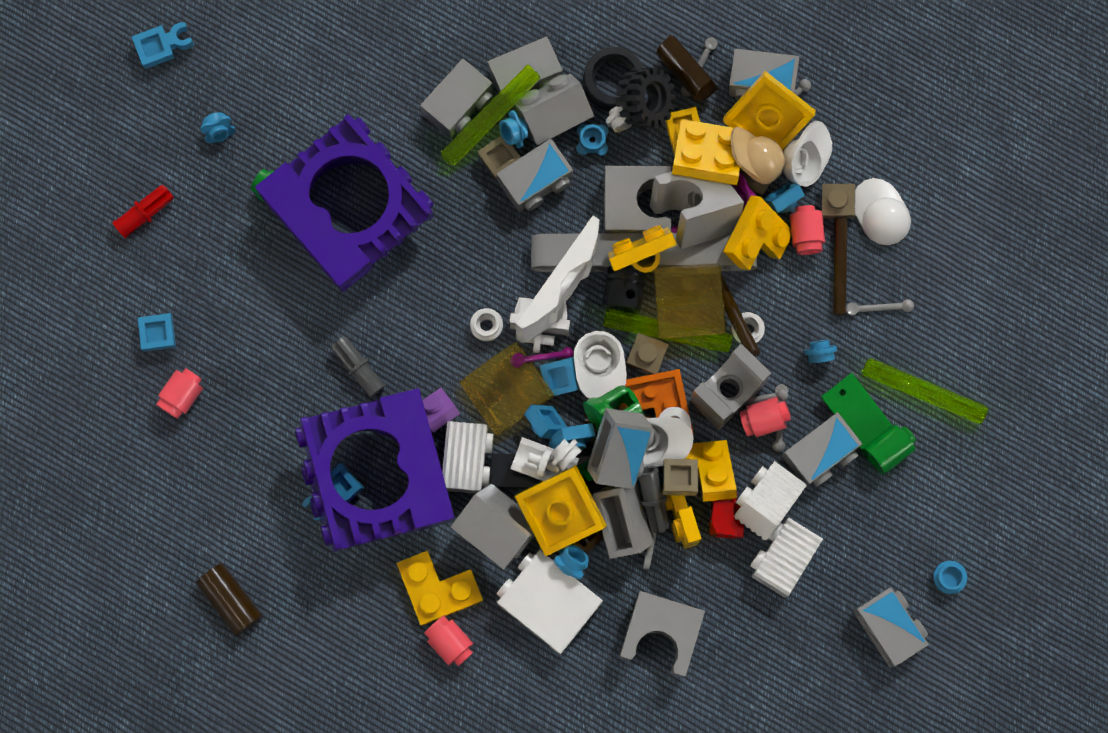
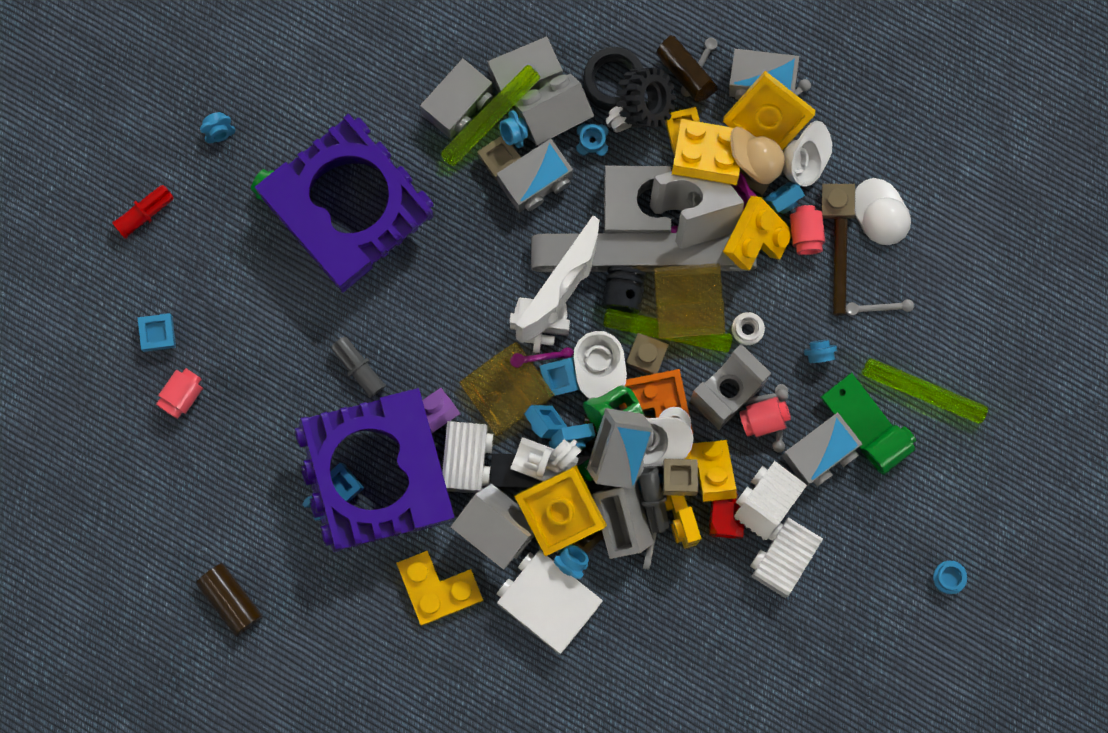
(156, 45): dark azure plate -> none
(449, 641): coral brick -> none
(482, 315): white plate -> none
(654, 241): yellow plate -> none
(665, 617): light grey piece -> none
(738, 321): dark brown bar -> none
(892, 627): light grey brick -> none

